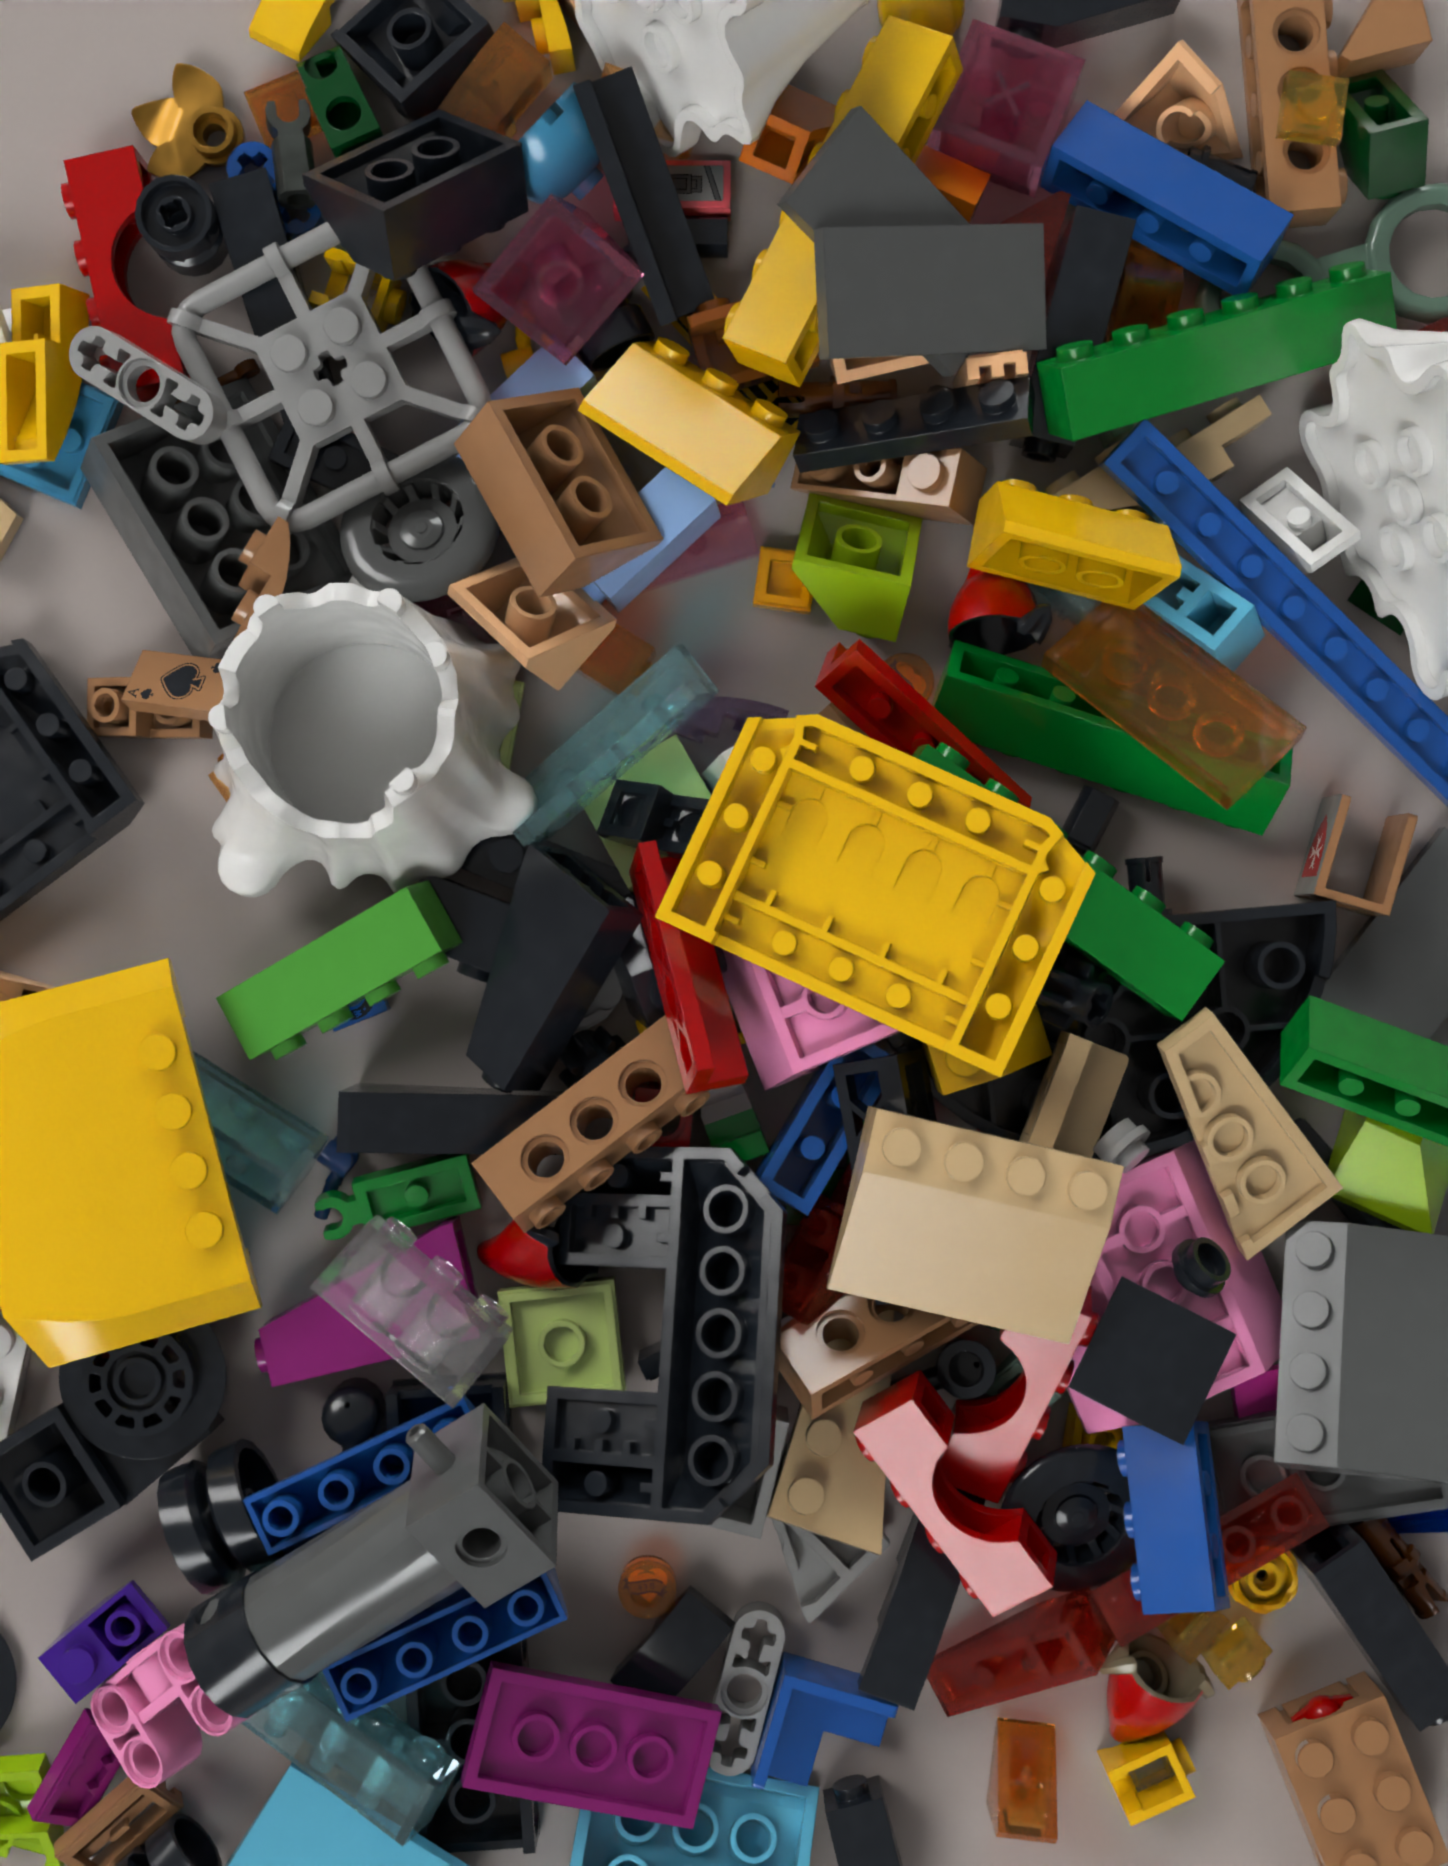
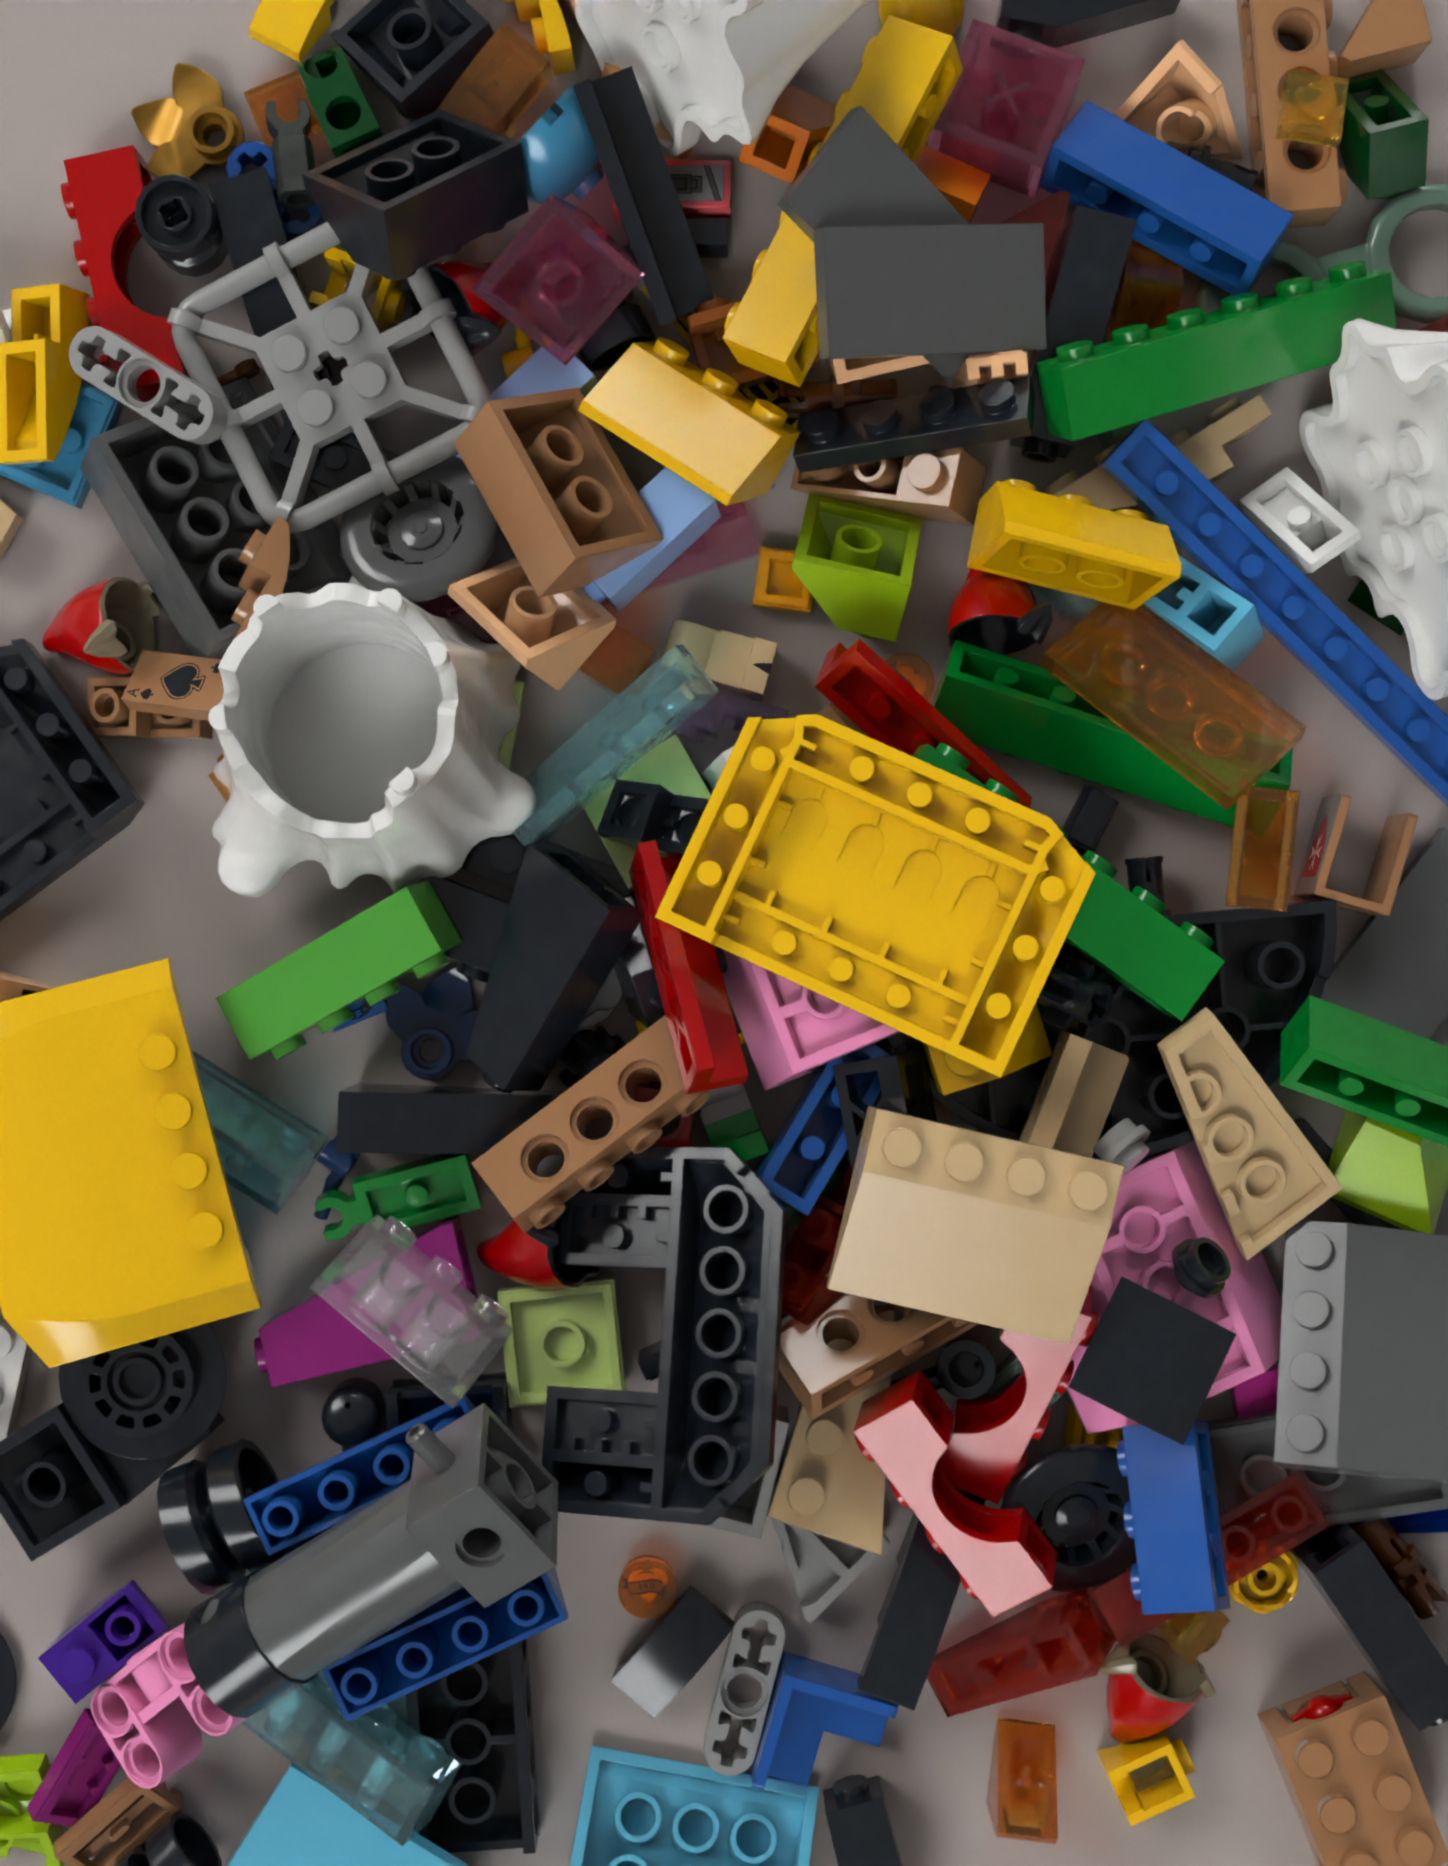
(106, 625): none -> hat
(439, 1014): none -> dark blue plate
(590, 1745): magenta plate -> none
(727, 657): none -> tan leg
(1238, 1654): clear yellow plate -> none
(1262, 849): none -> clear orange slope

